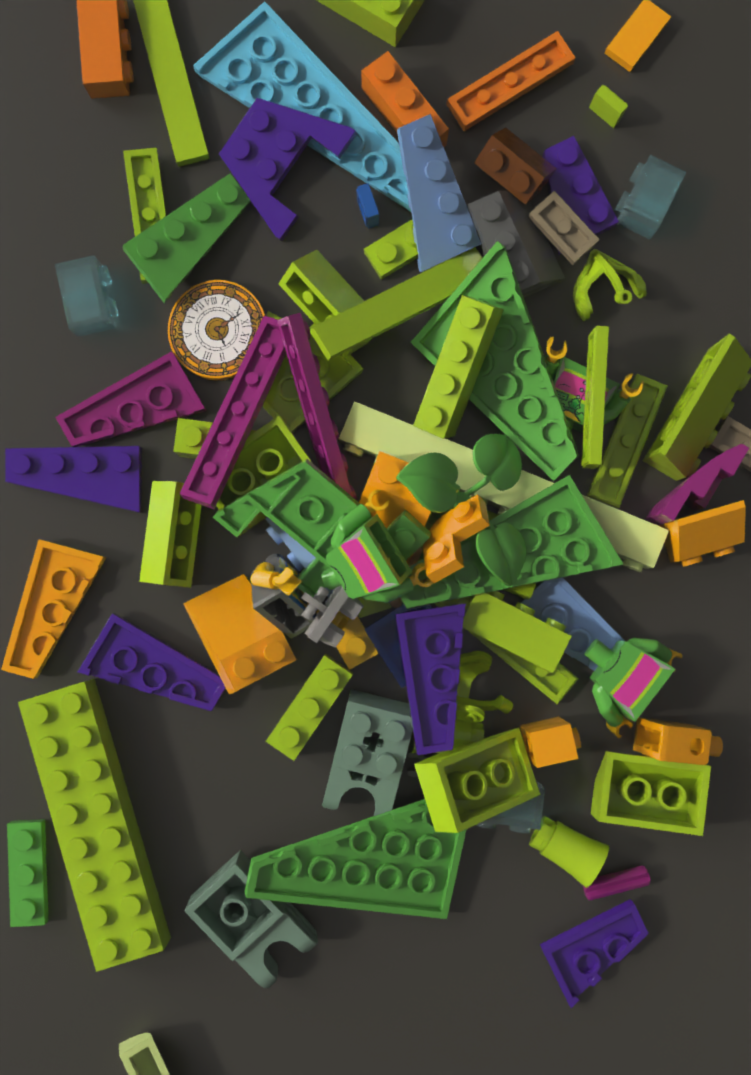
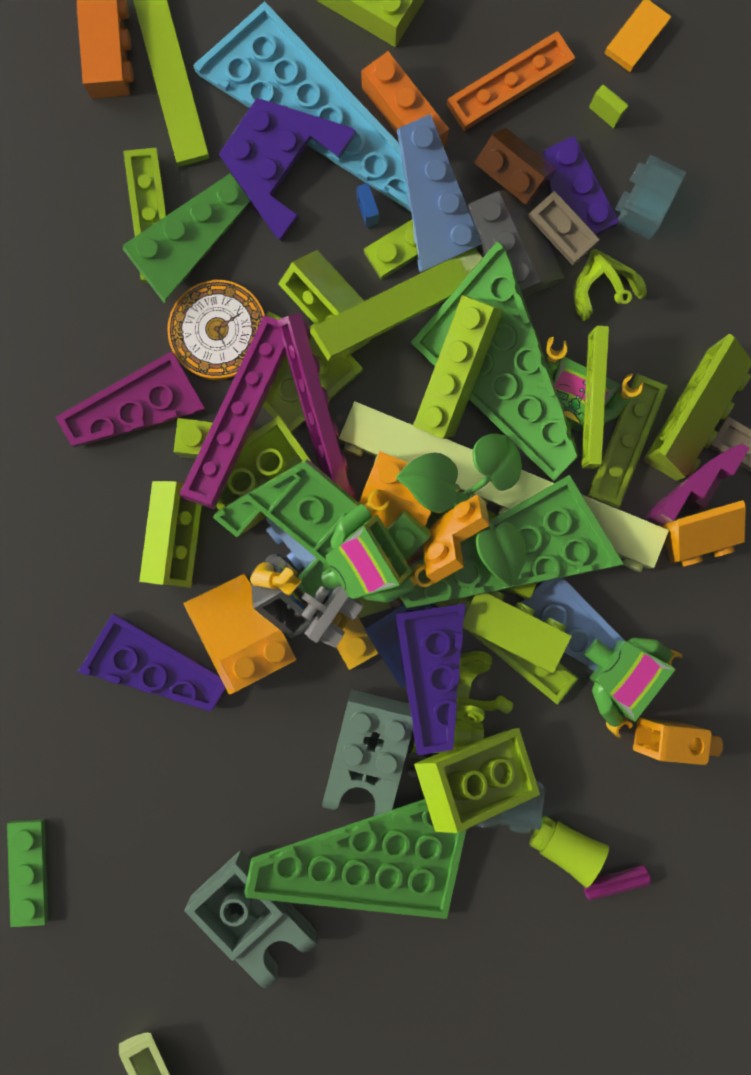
(49, 600): light orange wing -> none
(86, 295): clear light blue brick -> none
(87, 473): dark purple wing -> none
(95, 824): lime brick -> none
(309, 707): lime brick -> none
(550, 741): light orange brick -> none
(591, 947): dark purple wing -> none
(651, 793): lime slope -> none

